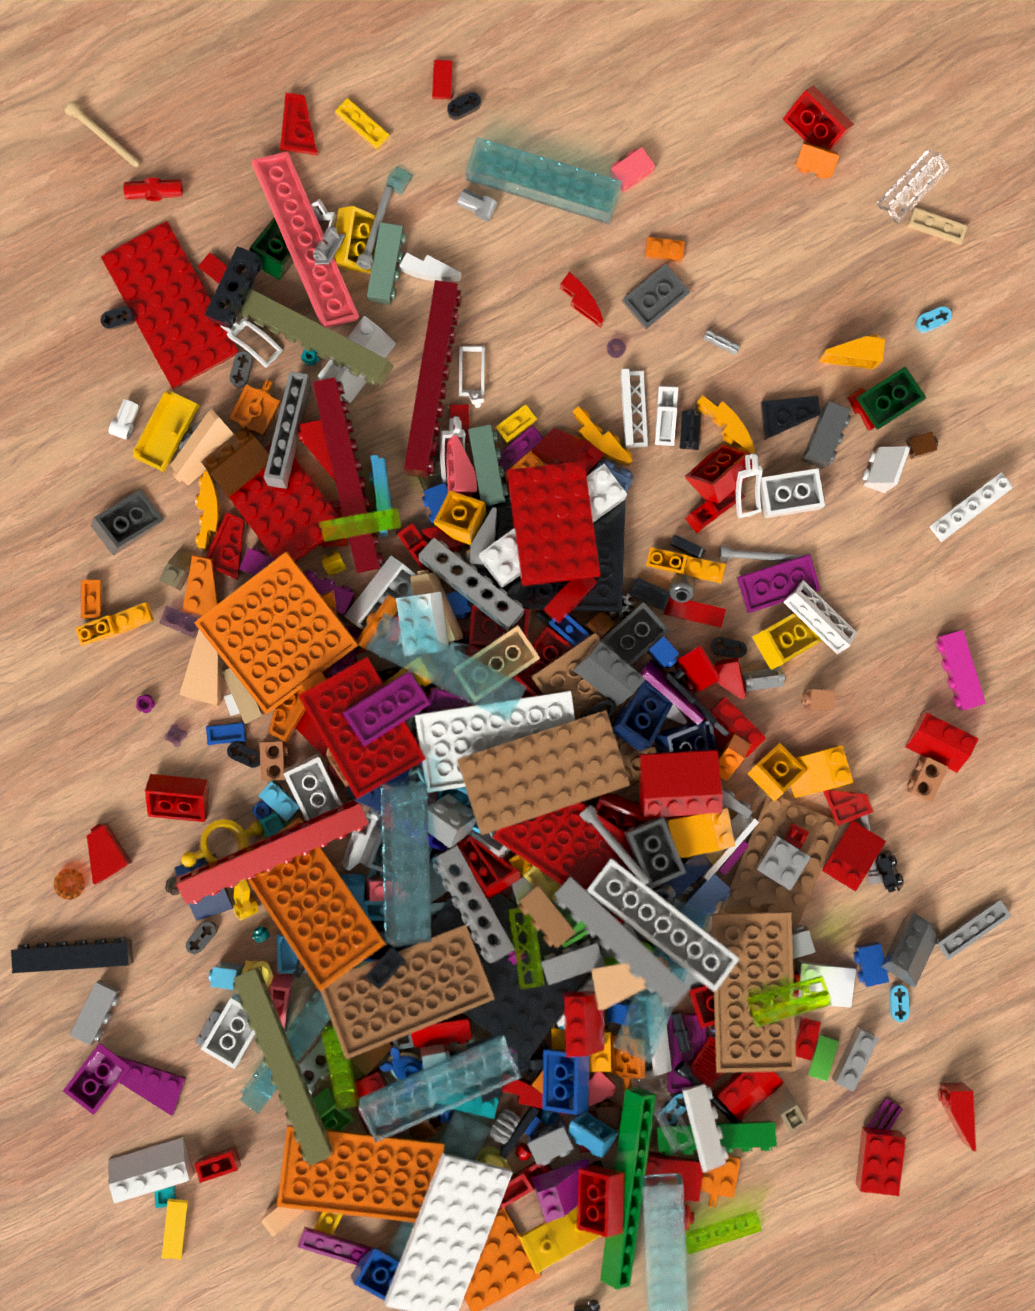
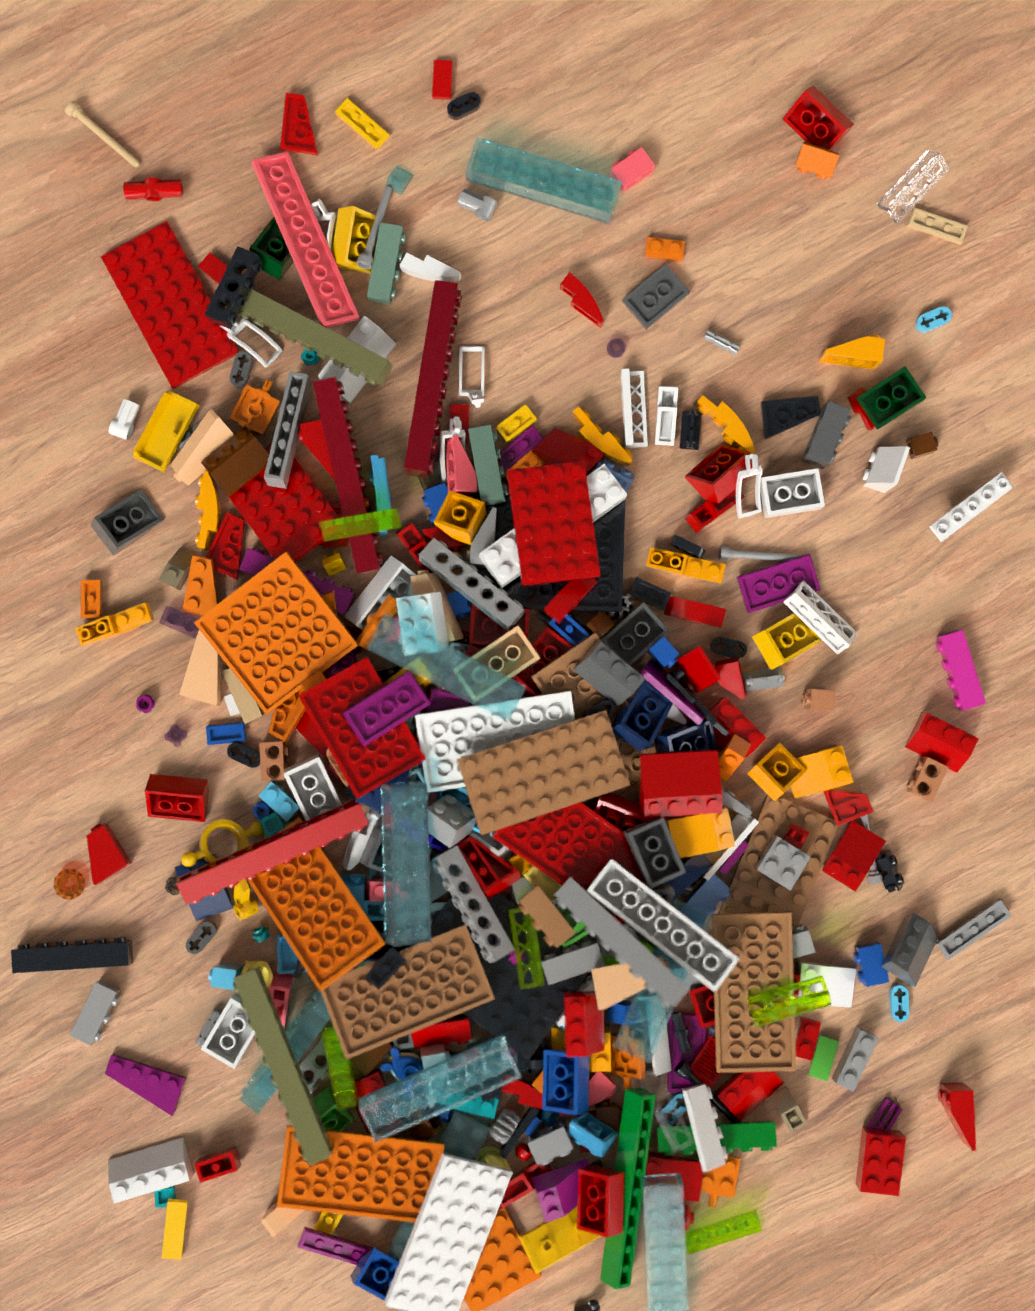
(96, 1079): magenta slope -> none
(117, 314): black beam -> none
(325, 251): light grey hinge -> none
(590, 816): light grey piece -> none
(682, 588): dark grey head -> none

